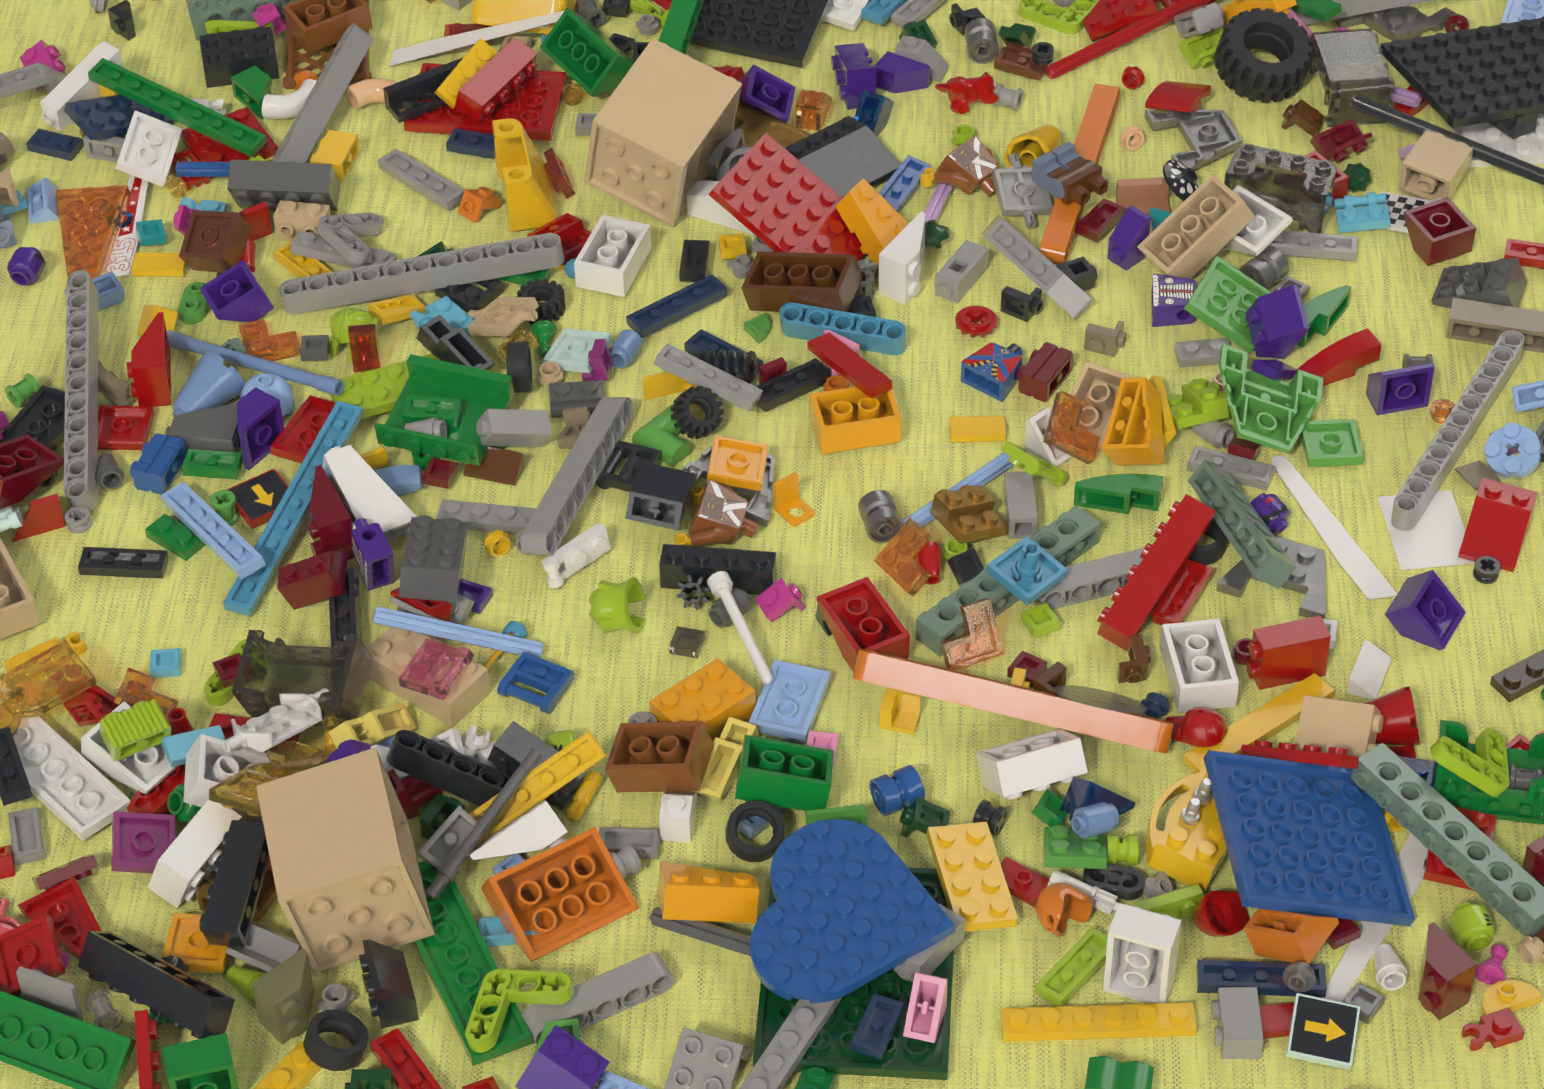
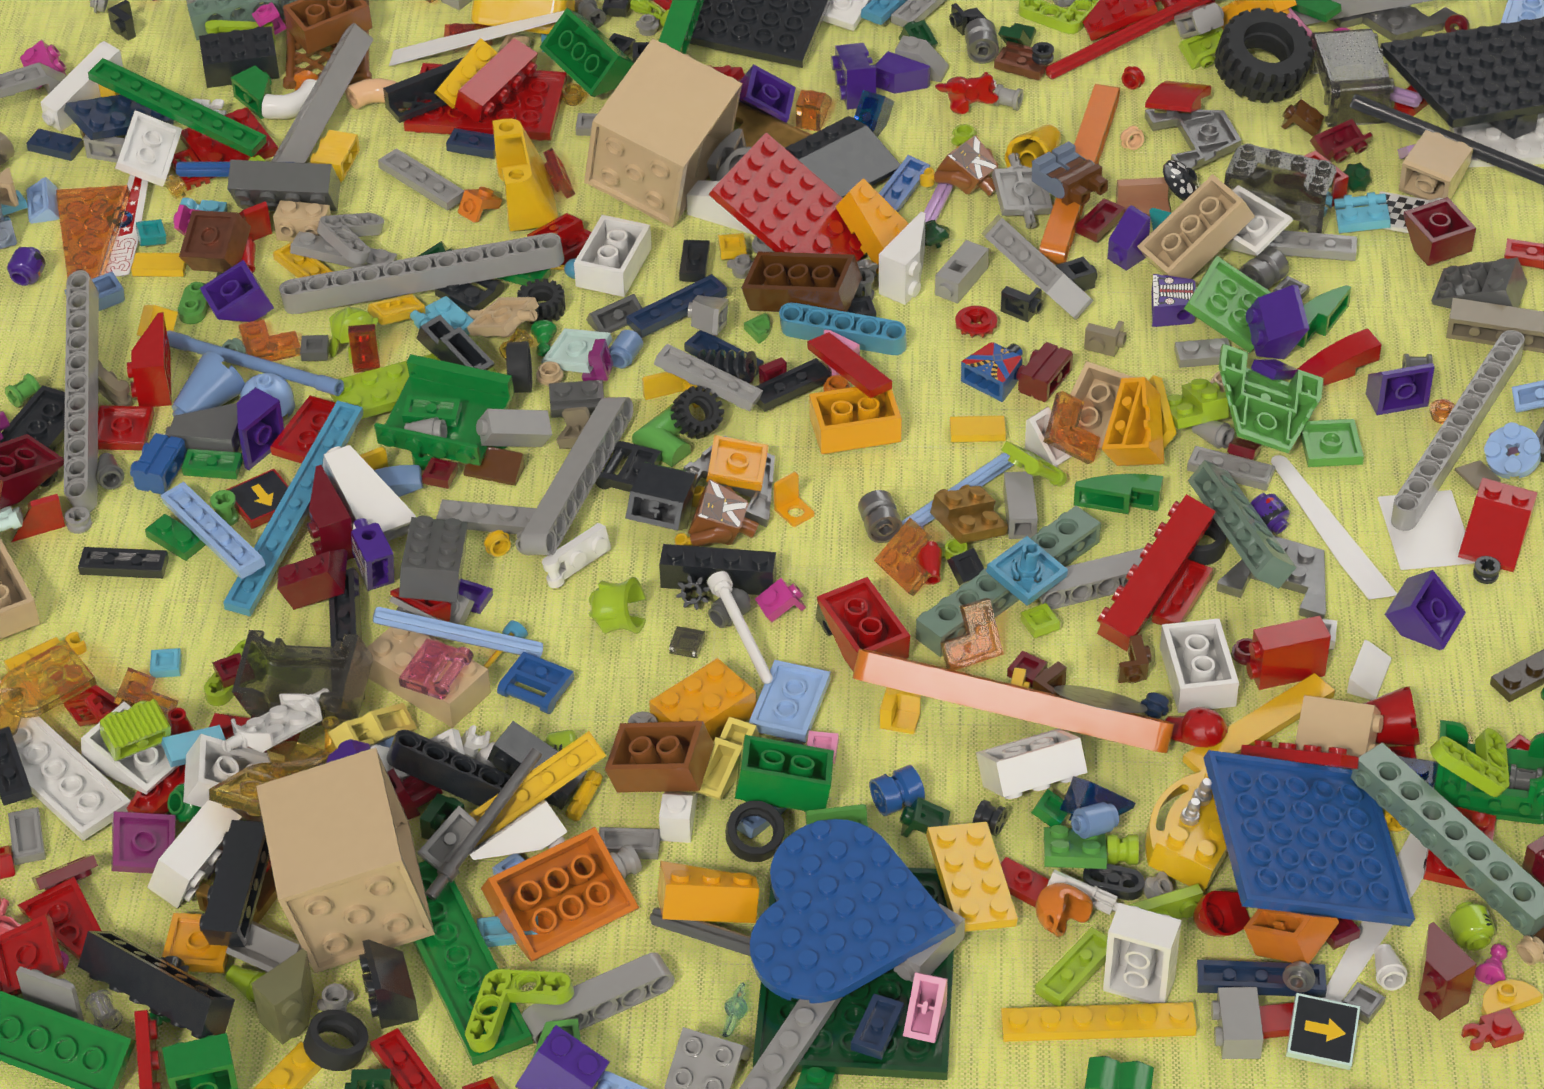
(613, 315): none -> dark grey slope
(708, 313): none -> light grey slope
(735, 1009): none -> clear light blue piece

